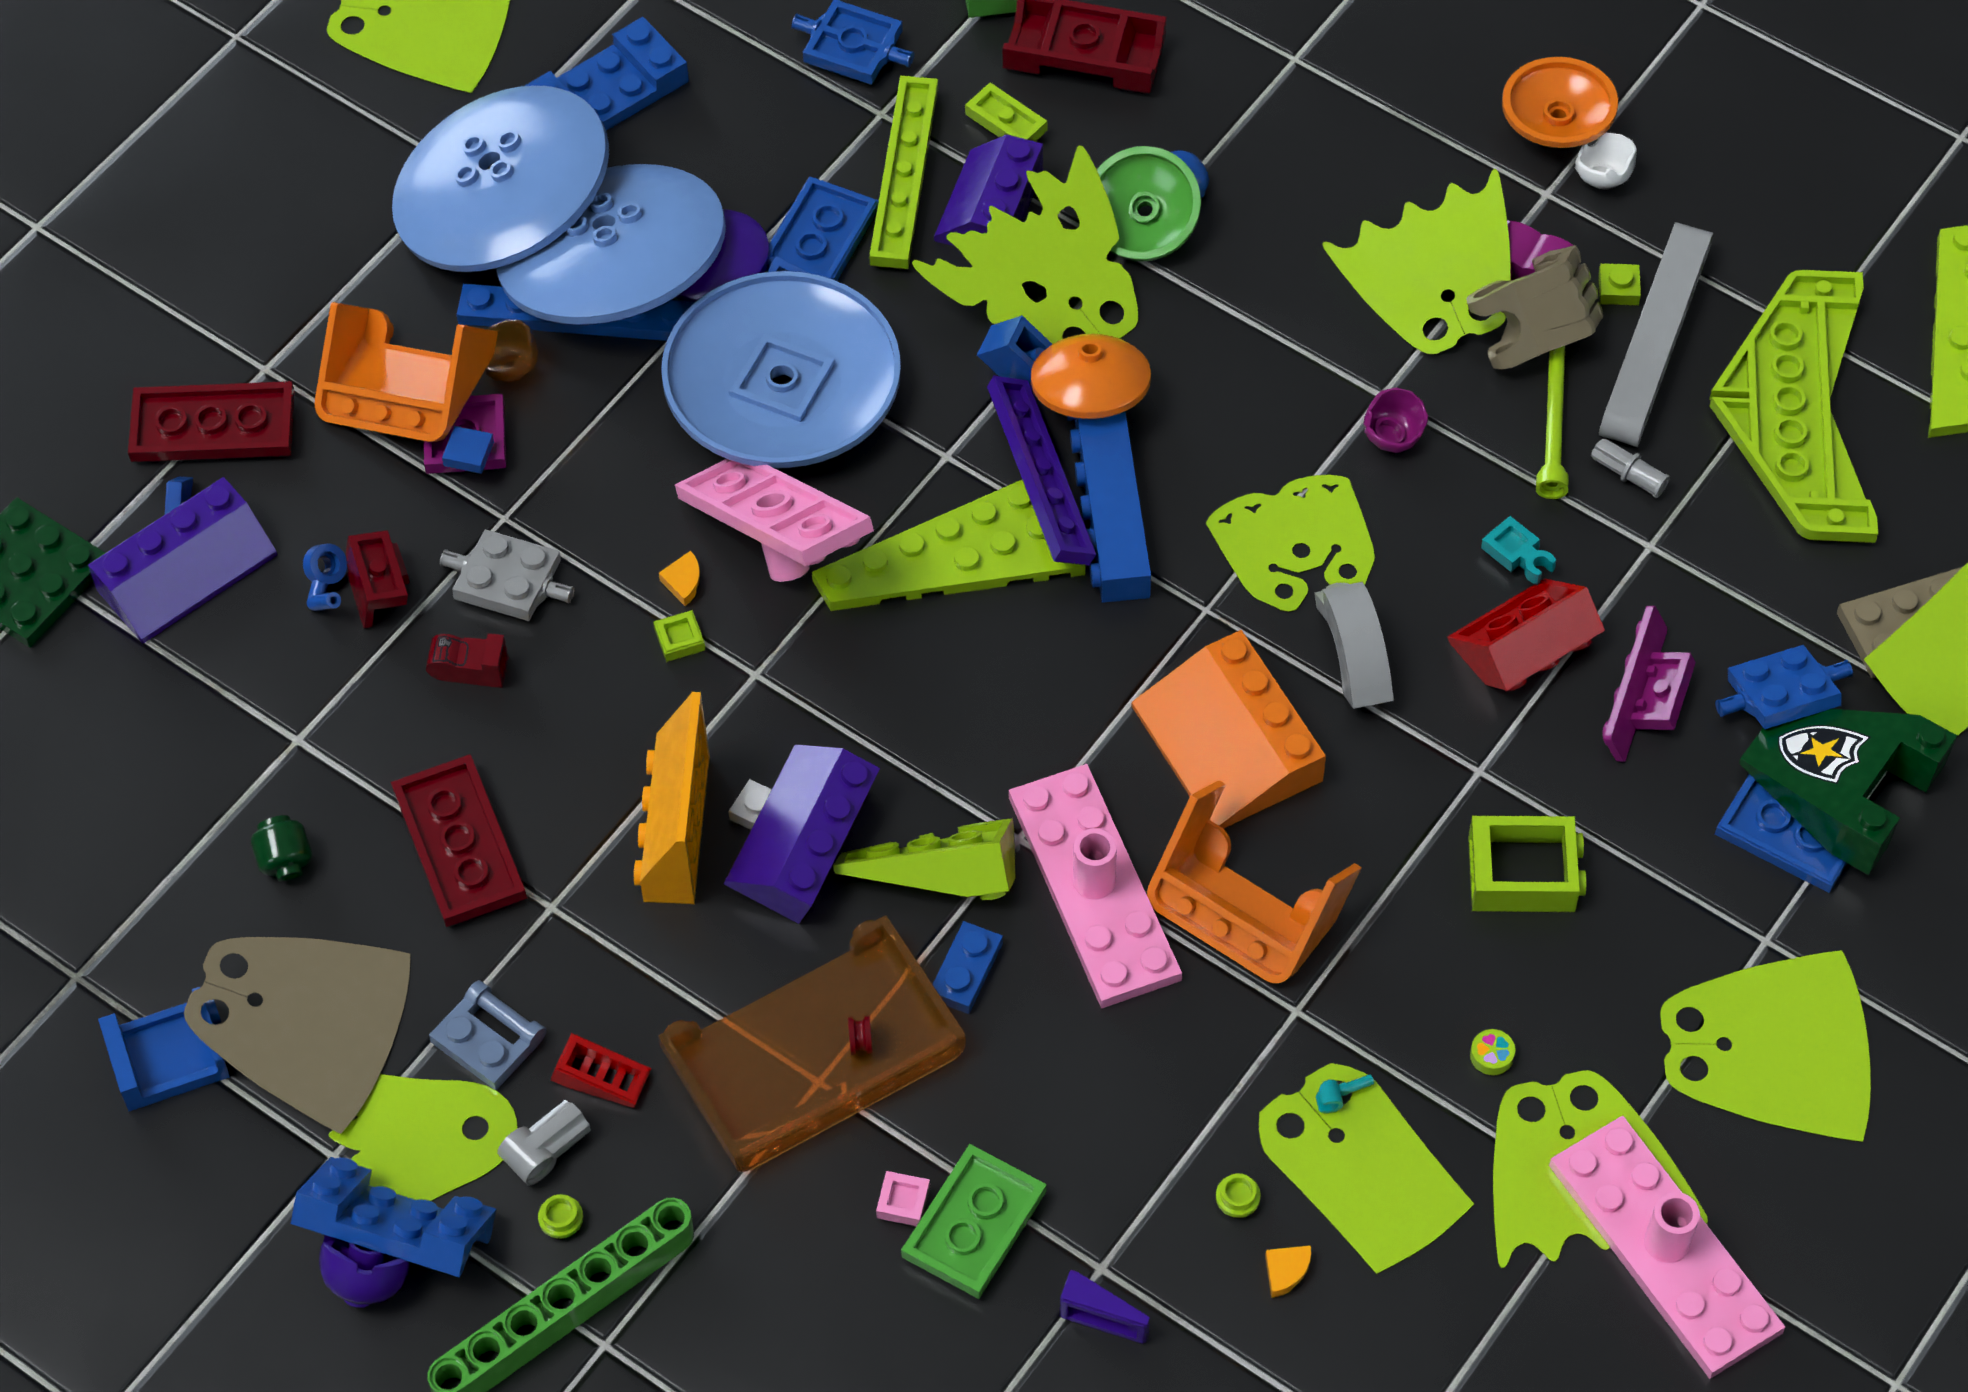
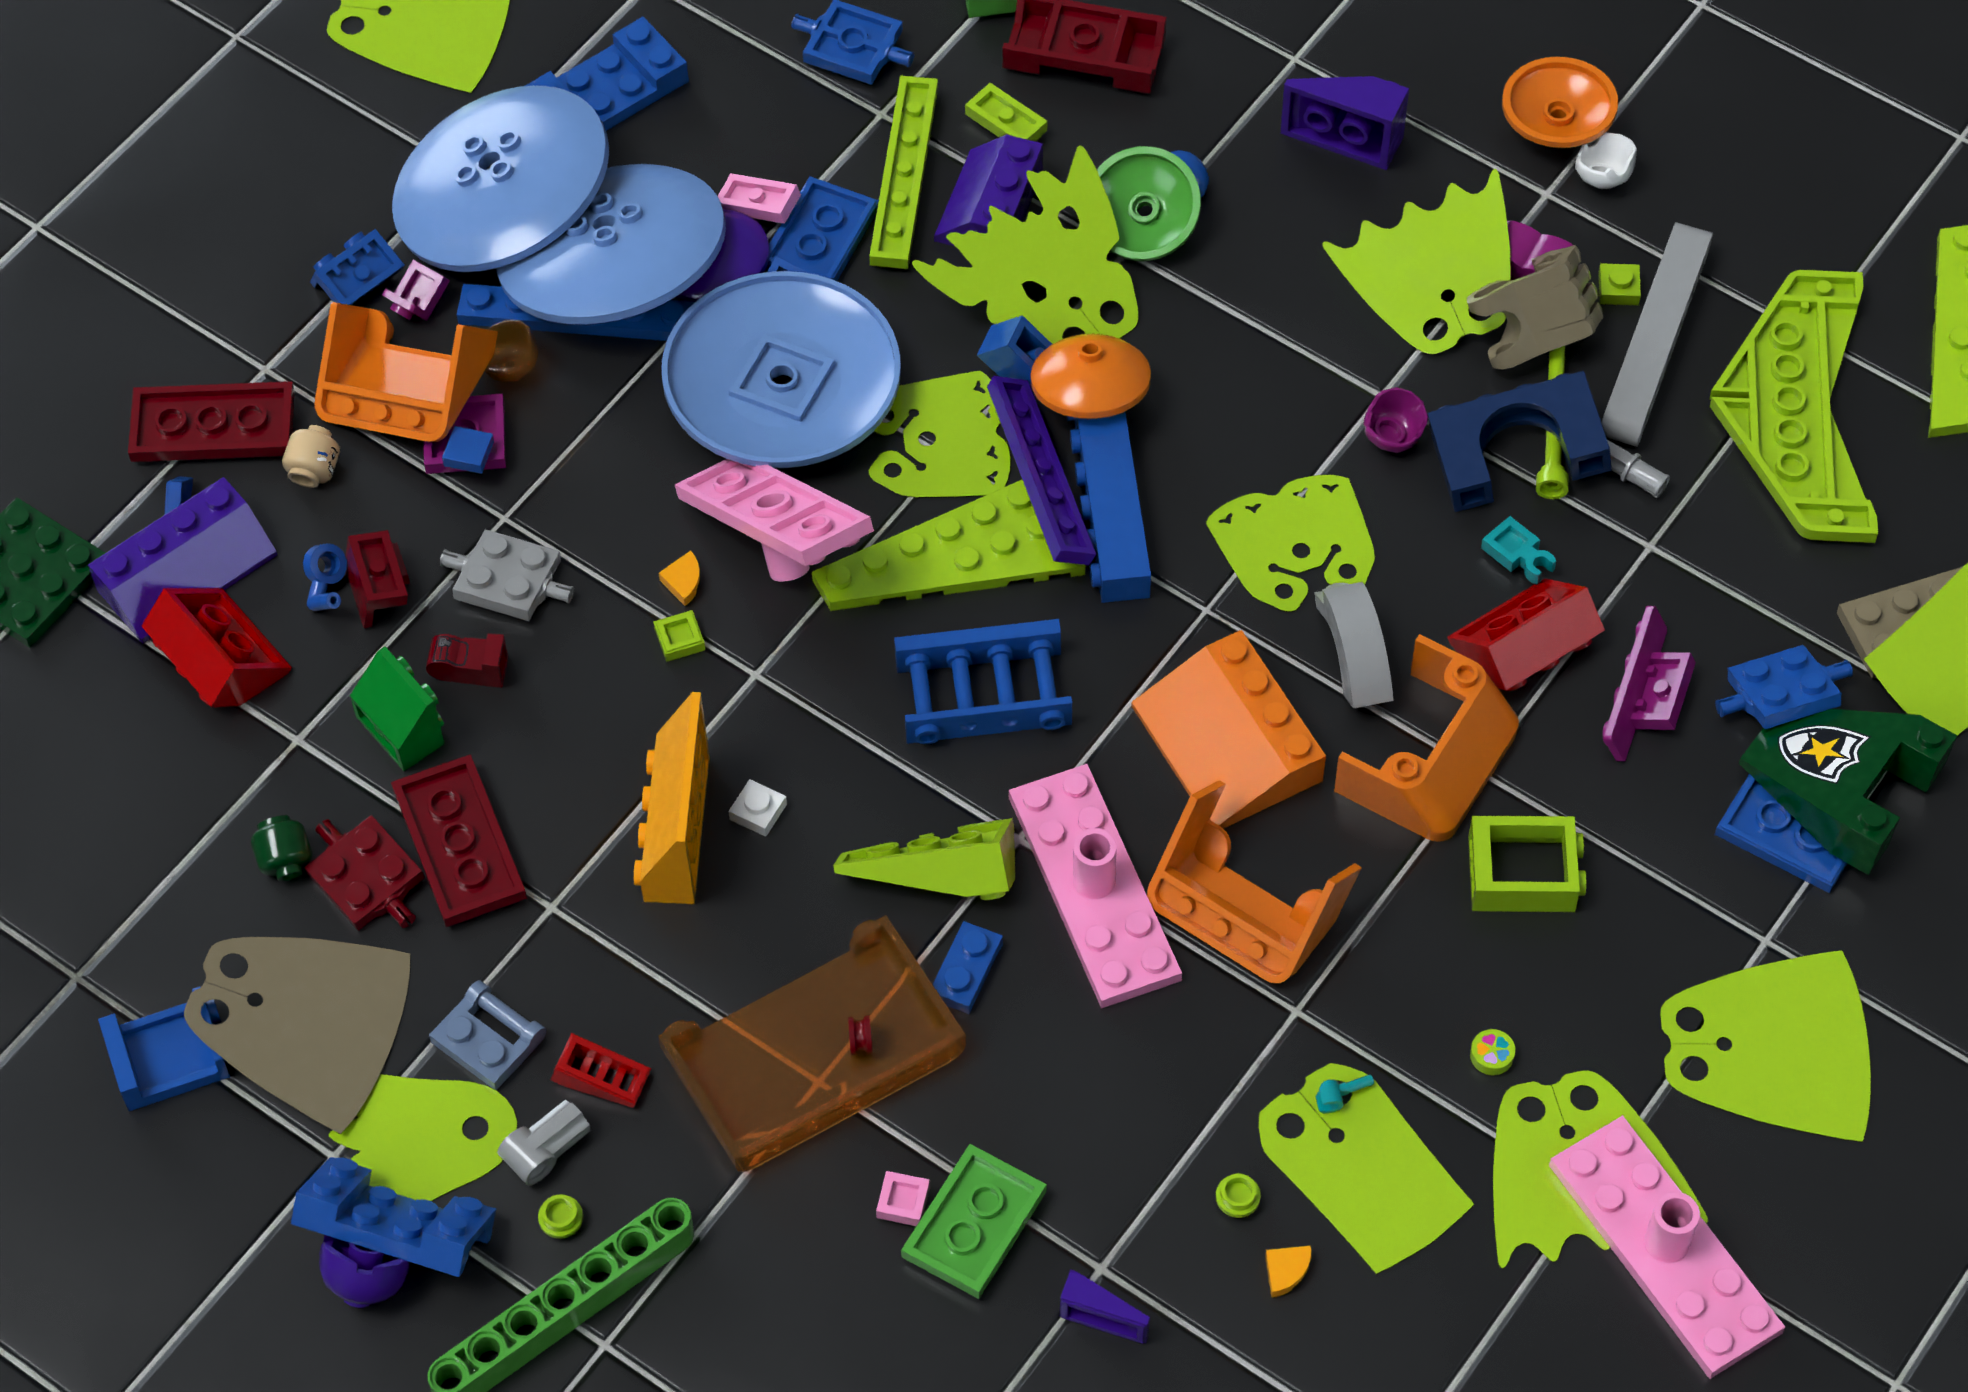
(214, 645): none -> red slope
(311, 456): none -> tan head
(358, 269): none -> blue bracket
(365, 873): none -> dark red plate
(398, 709): none -> green slope
(417, 292): none -> bracket
(759, 197): none -> bright pink plate
(801, 828): dark purple slope -> none
(964, 435): none -> lime piece
(980, 646): none -> blue fence
(1347, 116): none -> dark purple slope
(1438, 792): none -> orange windscreen
(1557, 405): none -> dark blue arch

